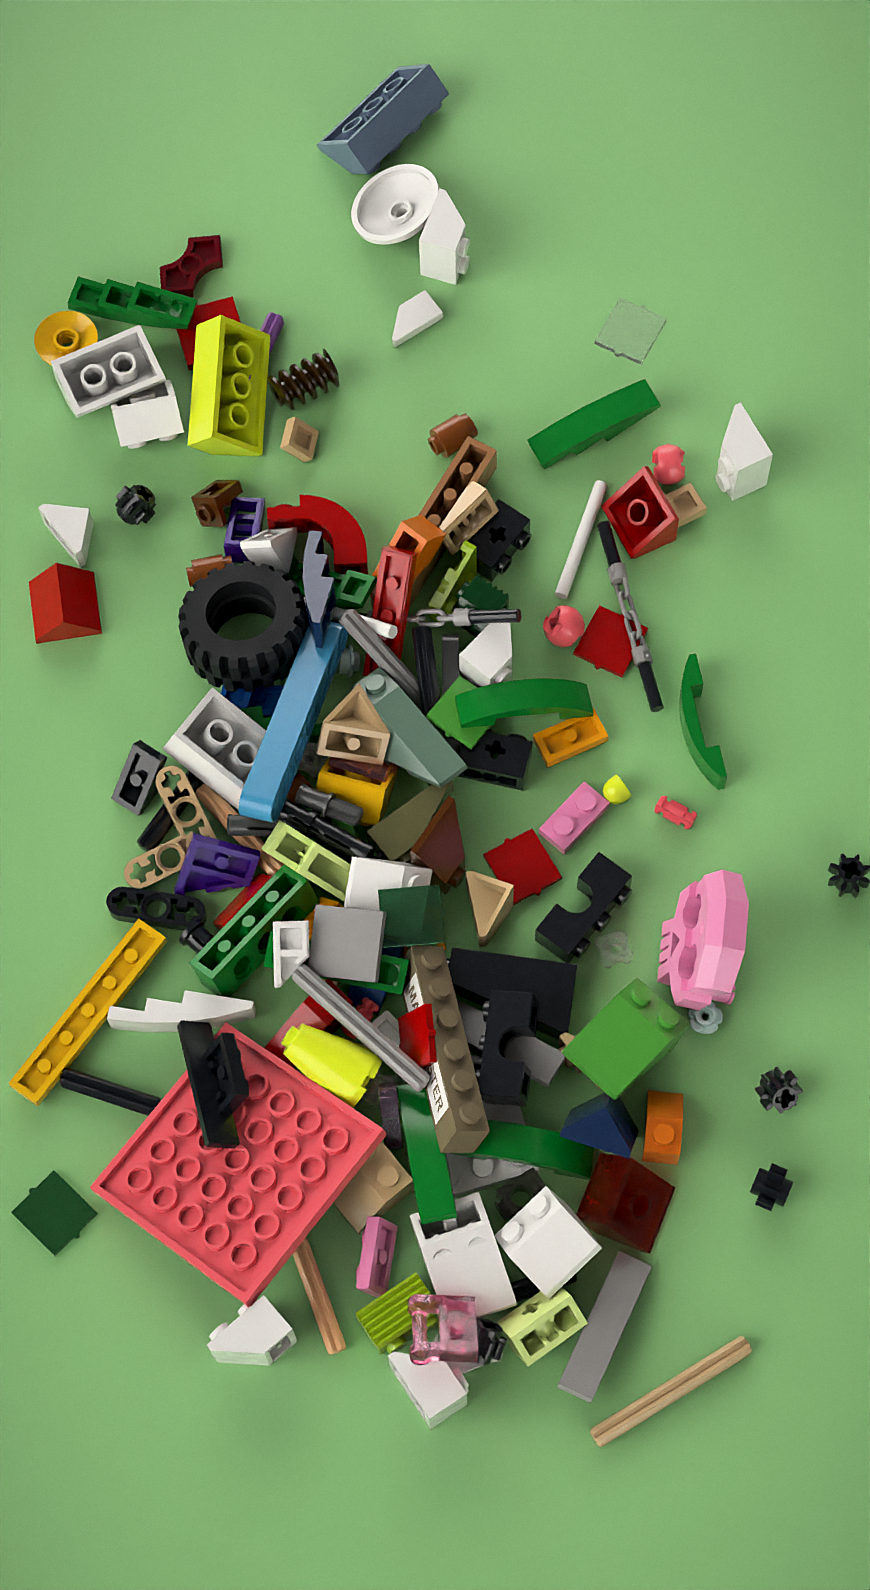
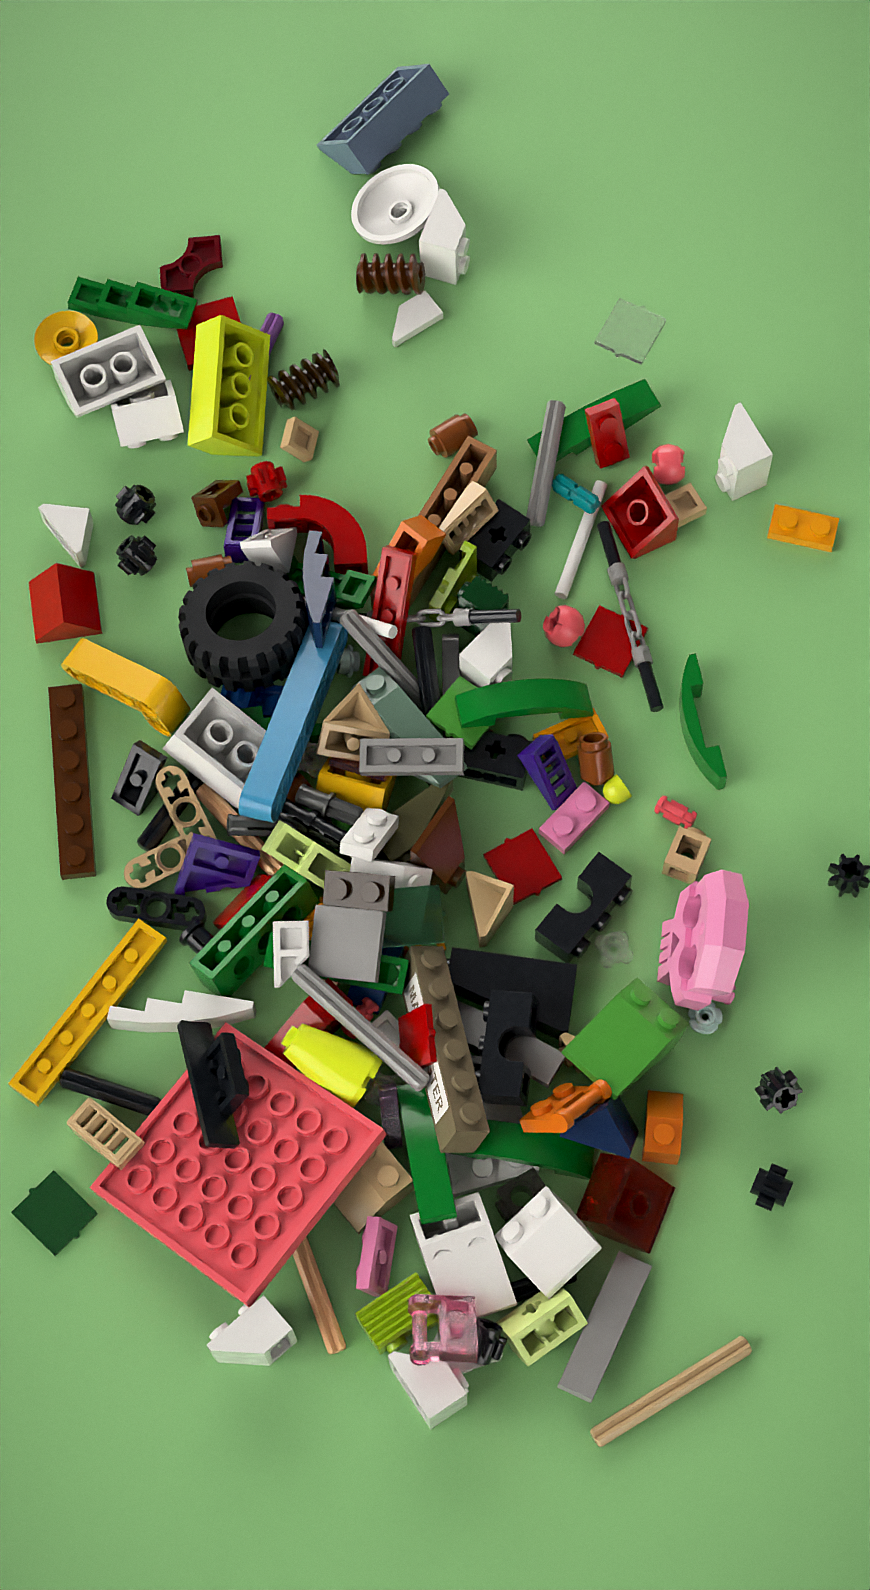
(72, 782): none -> reddish brown plate
(89, 1119): none -> tan slope
(128, 683): none -> yellow beam
(136, 555): none -> black gear
(266, 481): none -> red gear
(359, 890): none -> plate
(369, 834): none -> white plate
(390, 275): none -> reddish brown piece
(411, 756): none -> light grey plate
(536, 768): none -> dark purple slope
(545, 463): none -> light grey axle
(563, 1107): none -> orange plate
(579, 495): none -> teal piece
(595, 758): none -> dark orange brick
(607, 433): none -> red plate
(681, 867): none -> tan brick
(803, 528): none -> light orange plate

